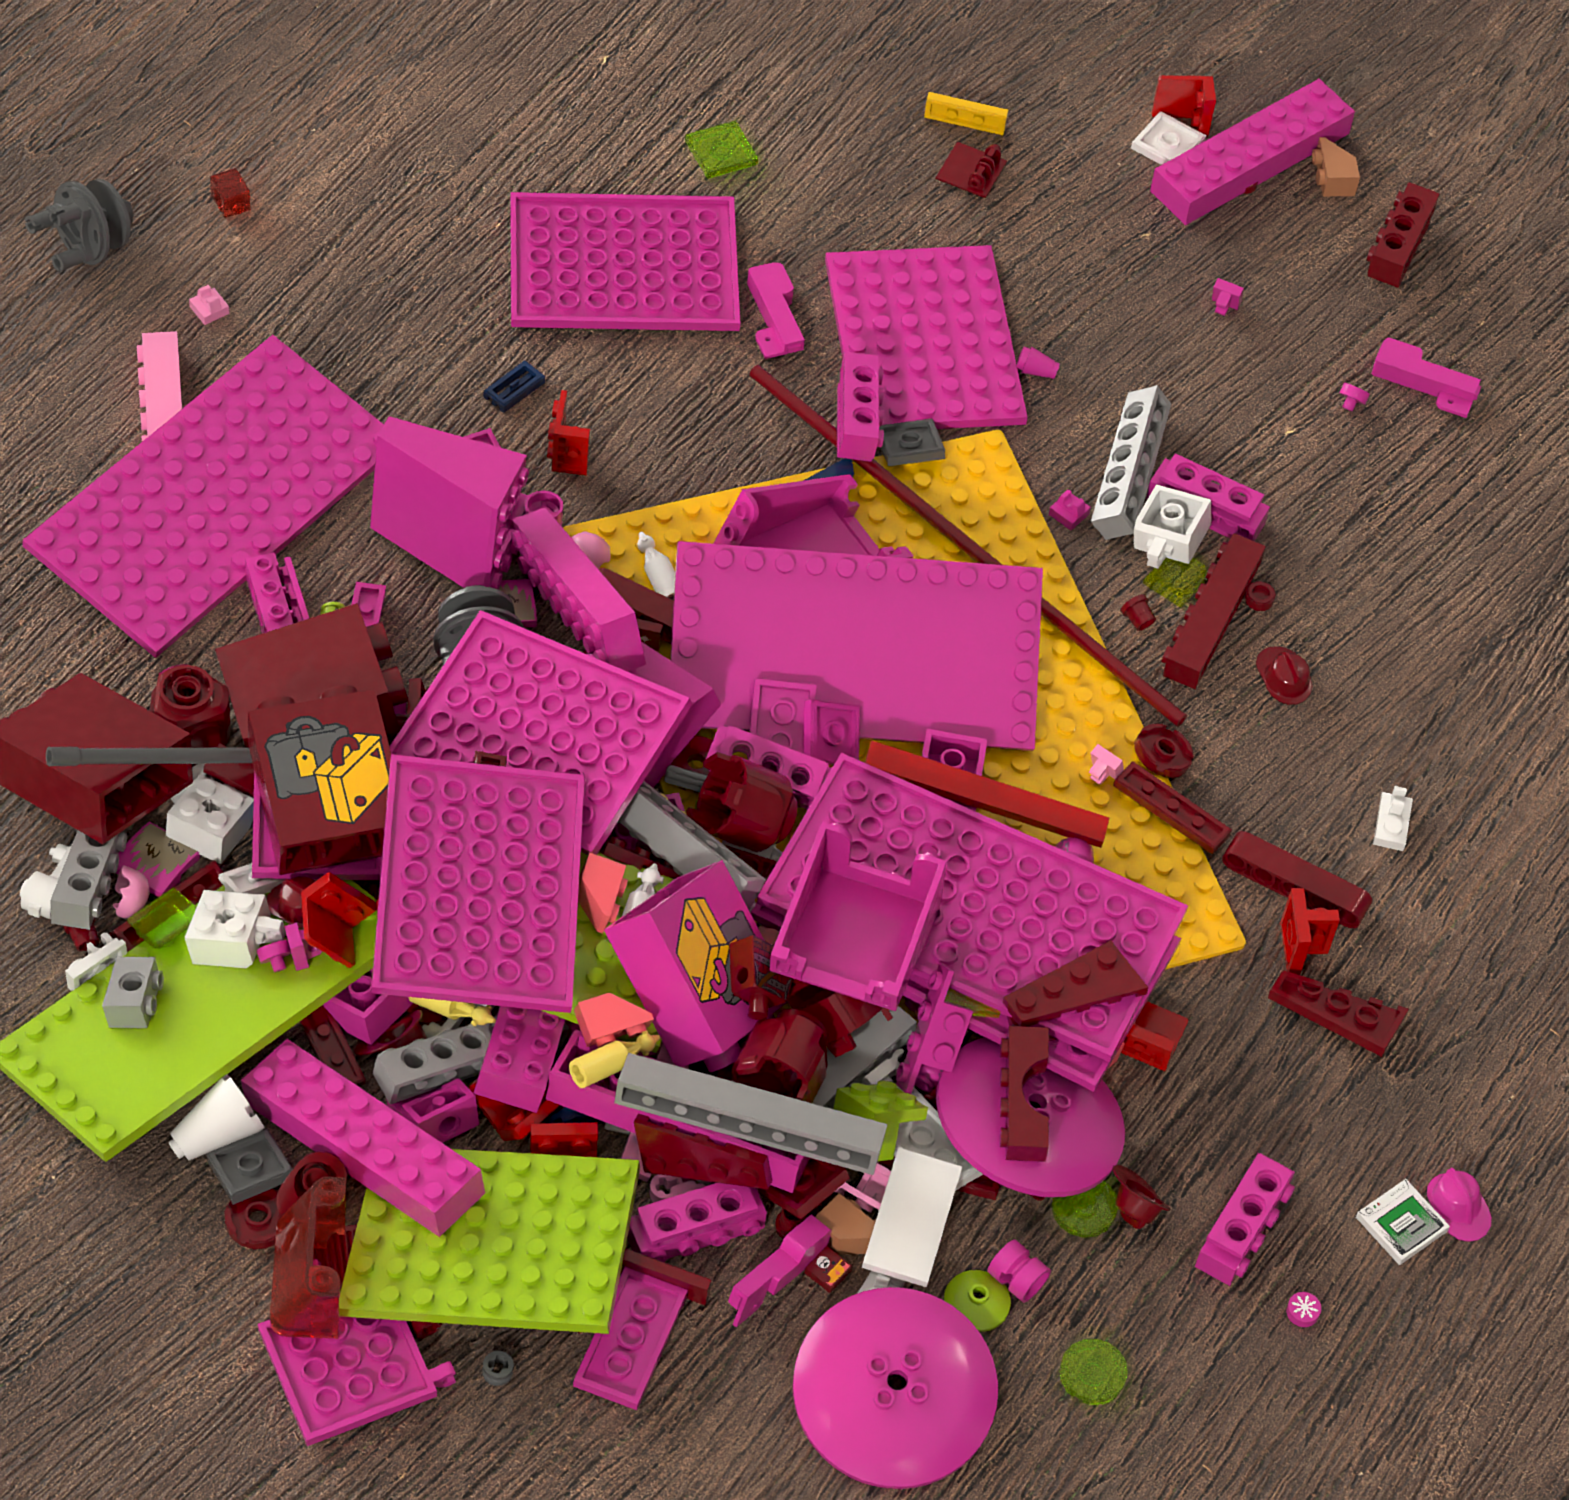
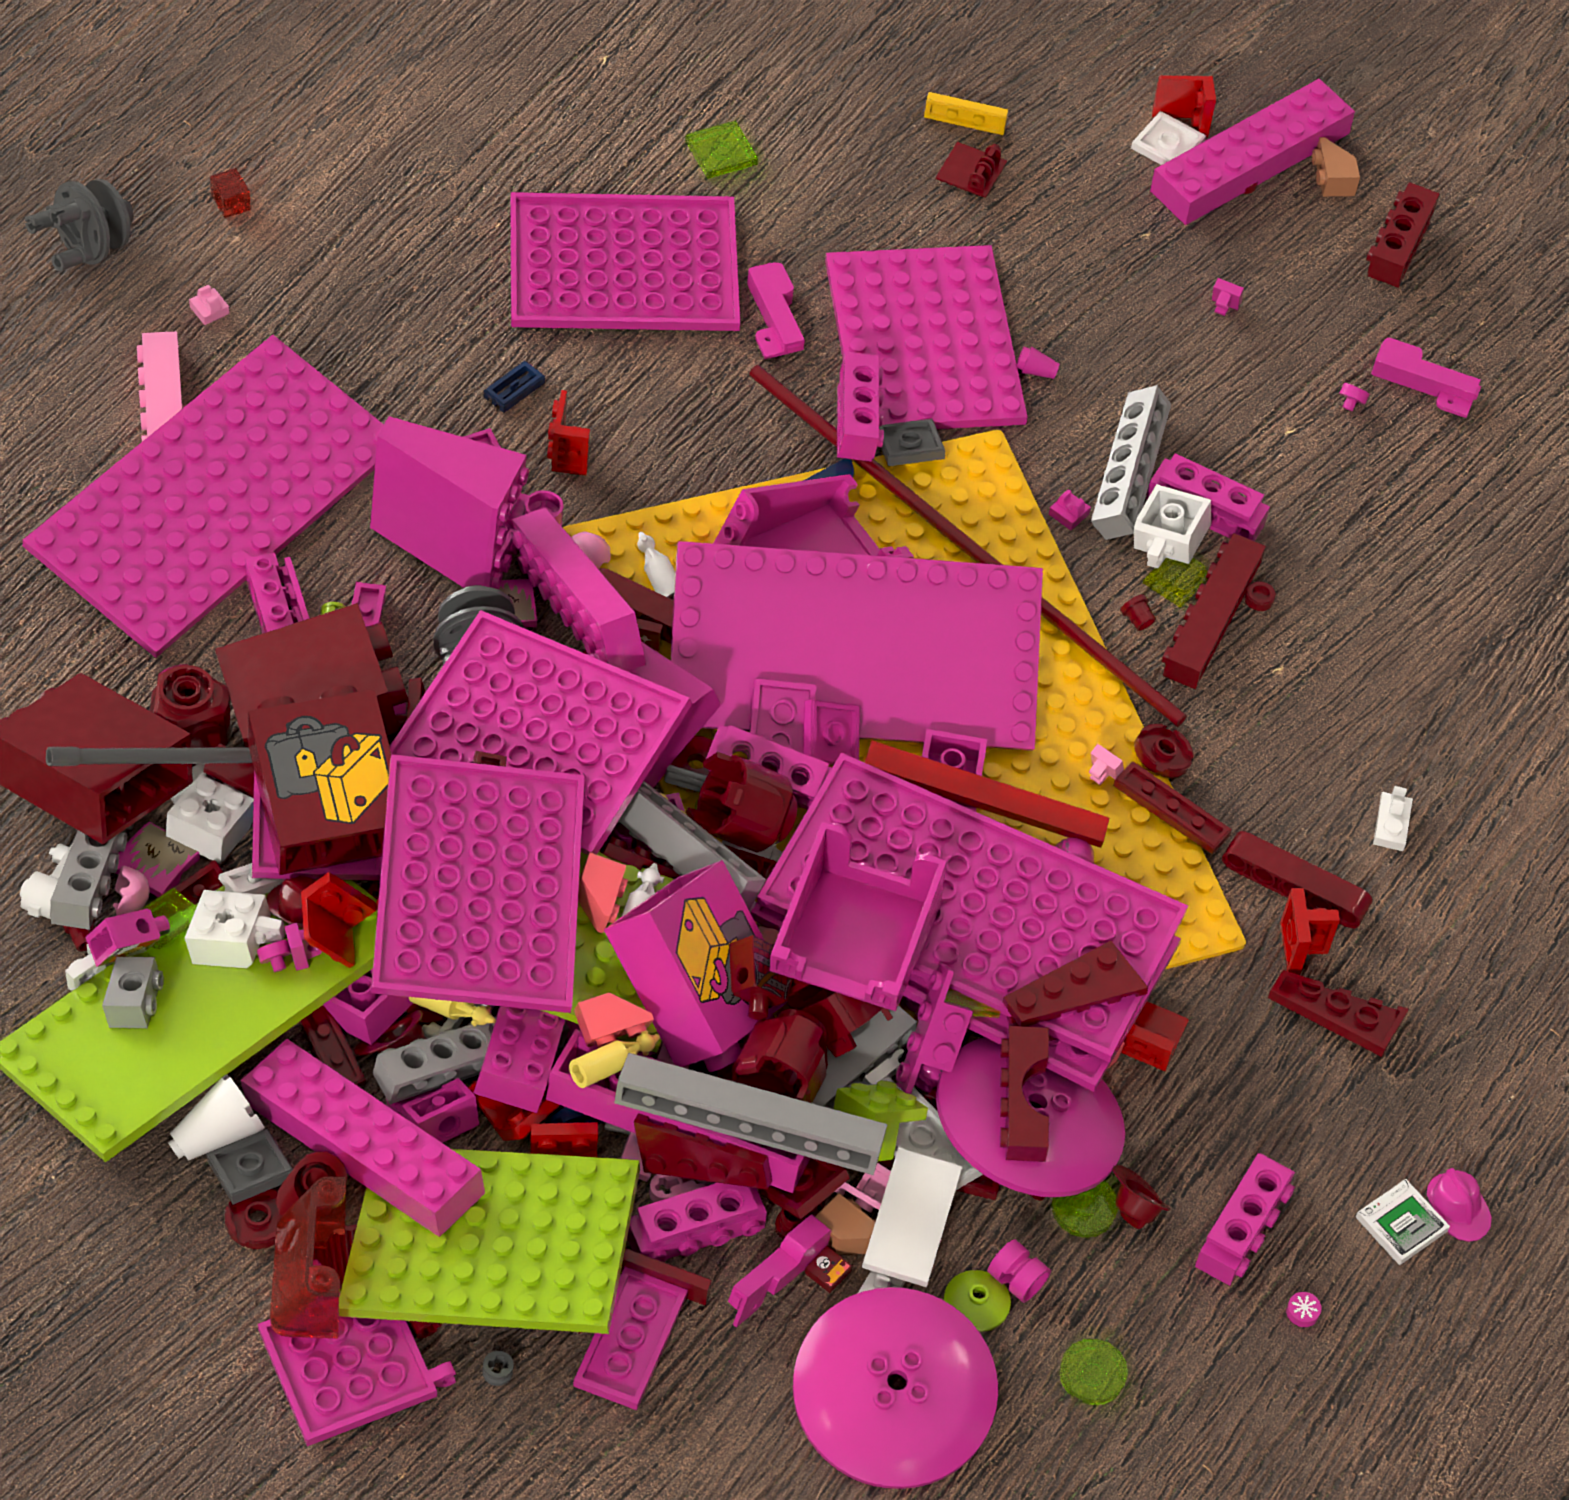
(126, 935): none -> dark pink torso
(1284, 675): dark red piece -> none

